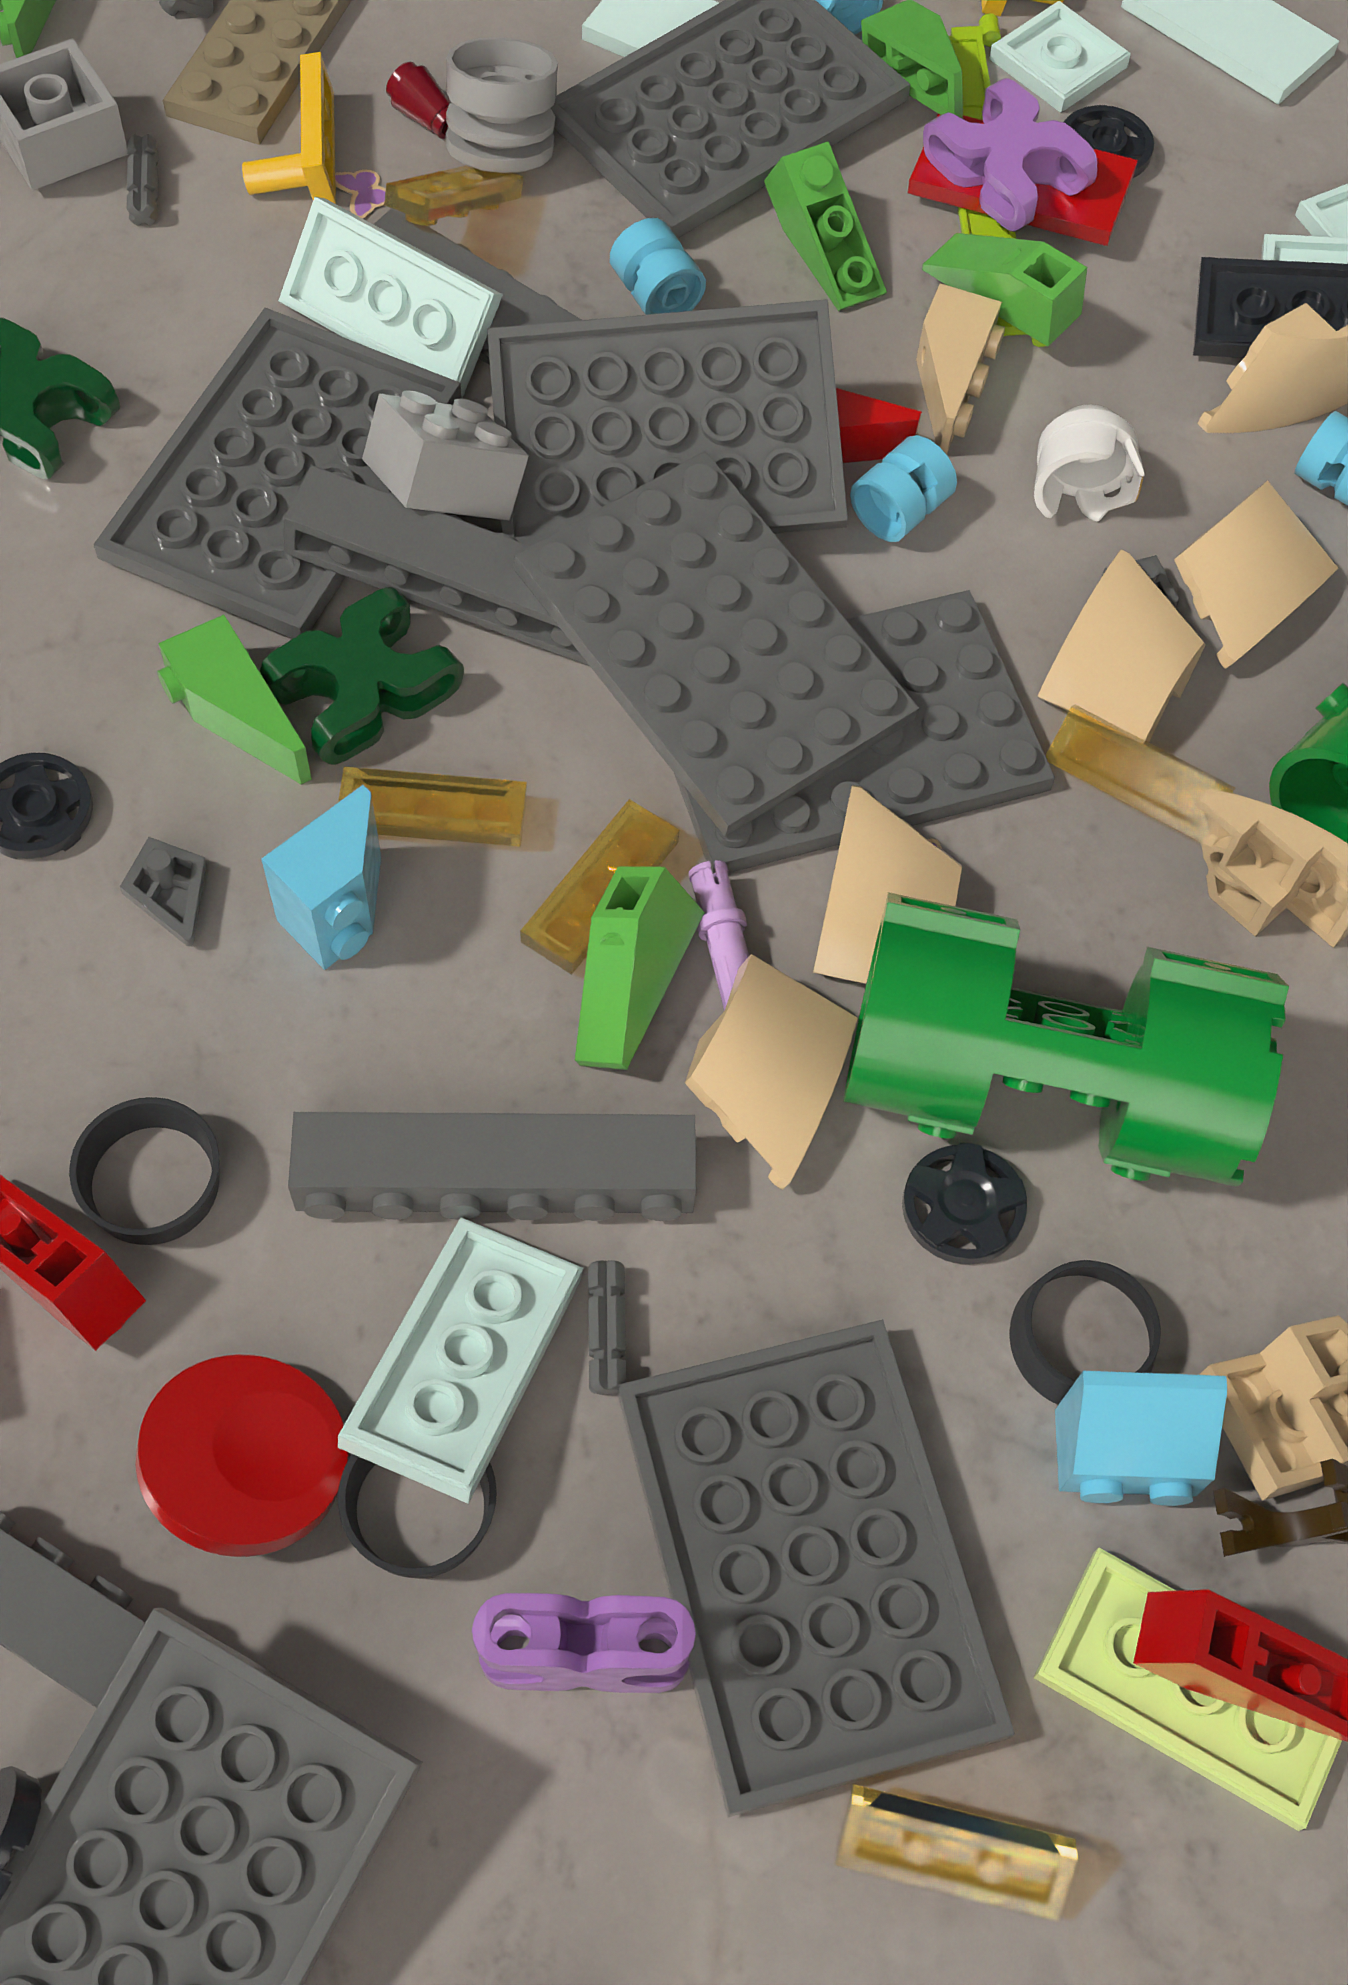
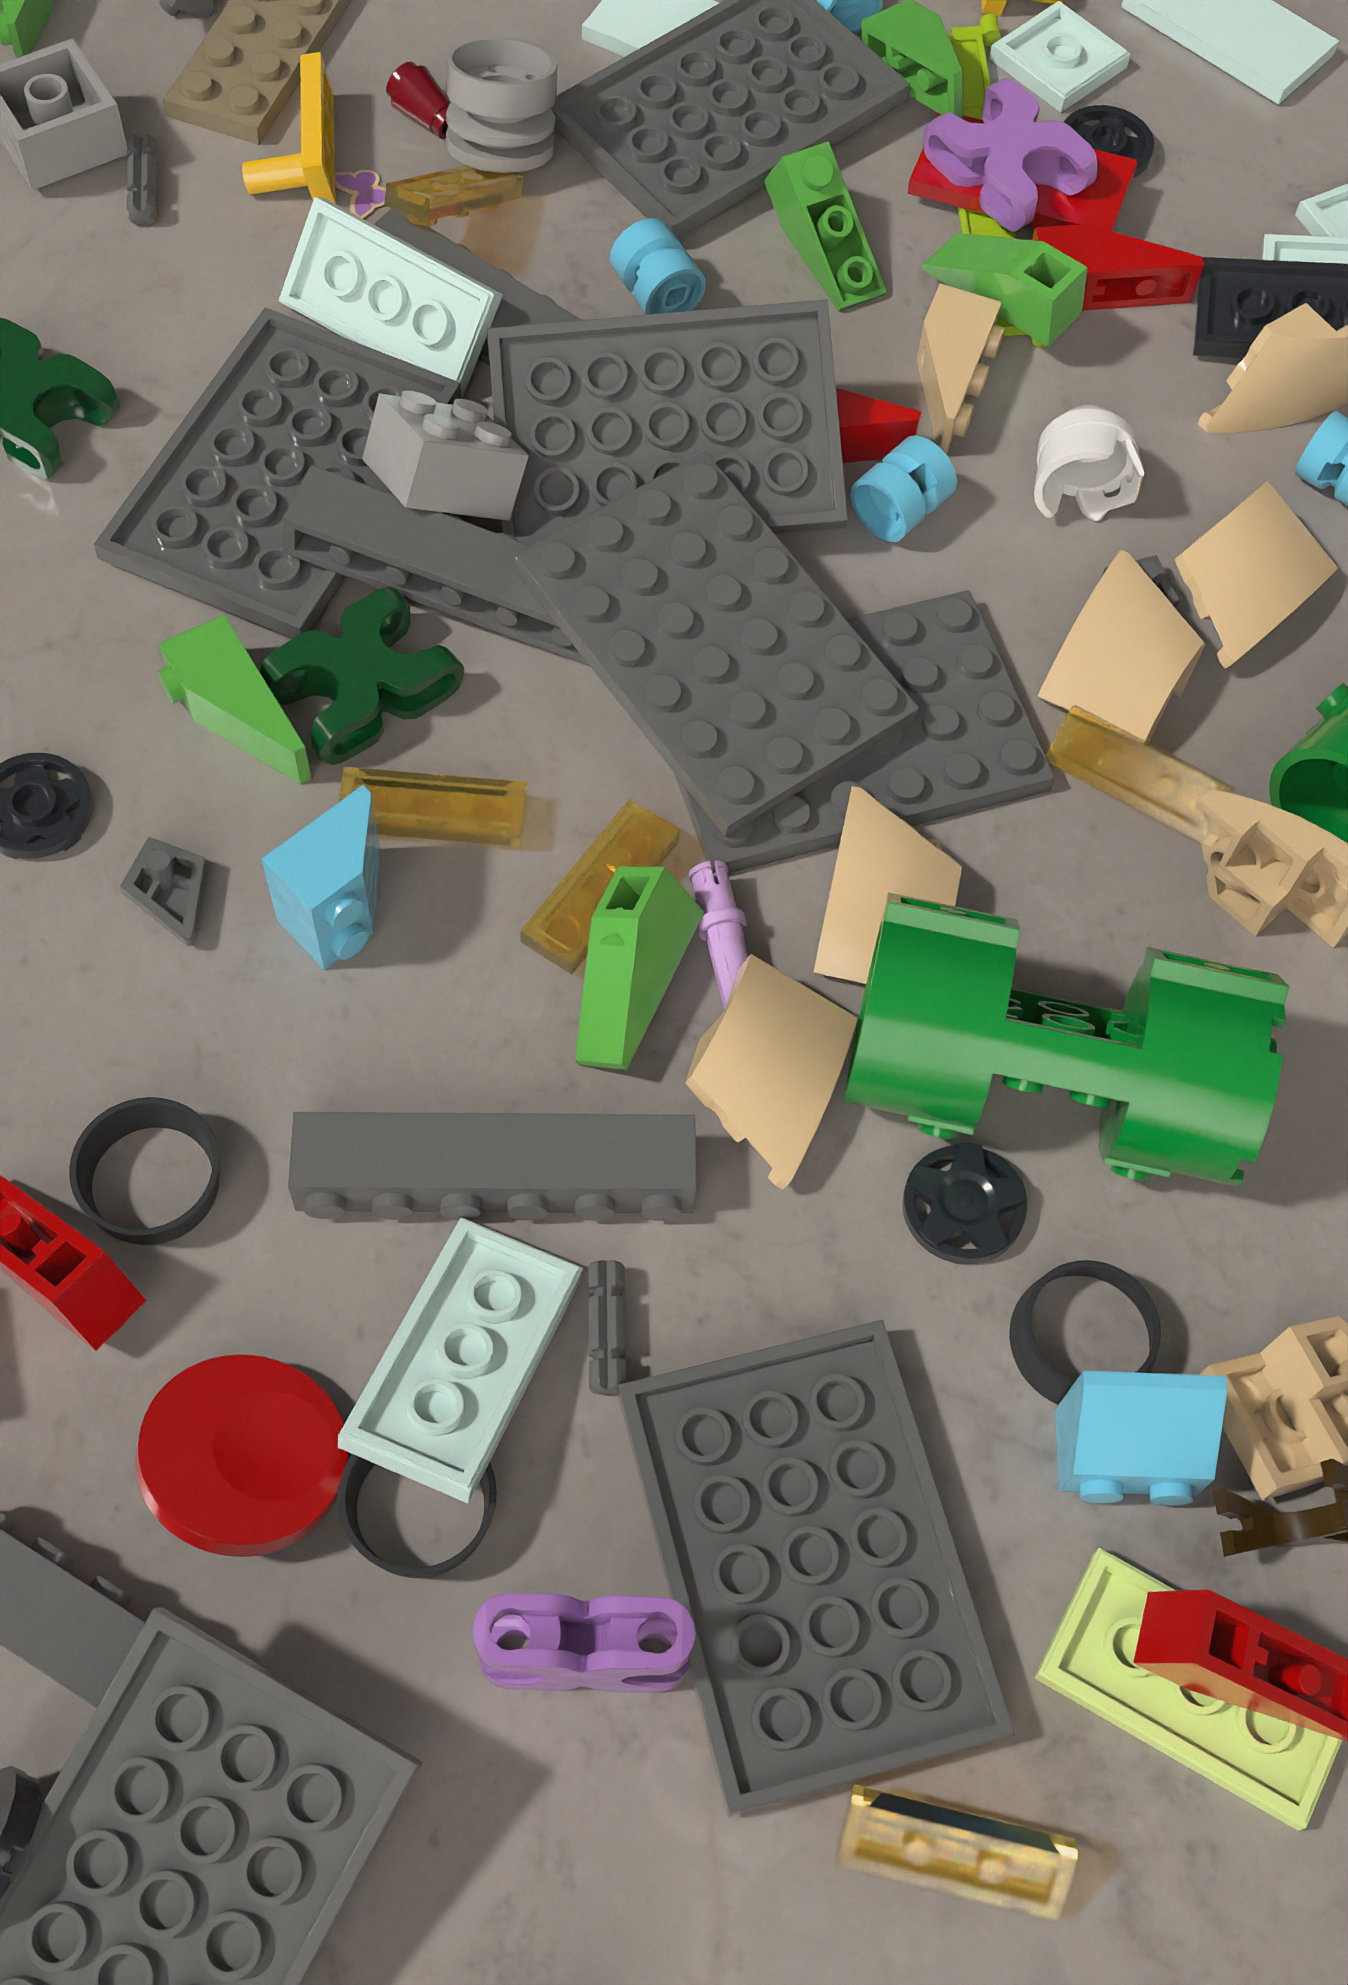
(1125, 268): none -> red slope

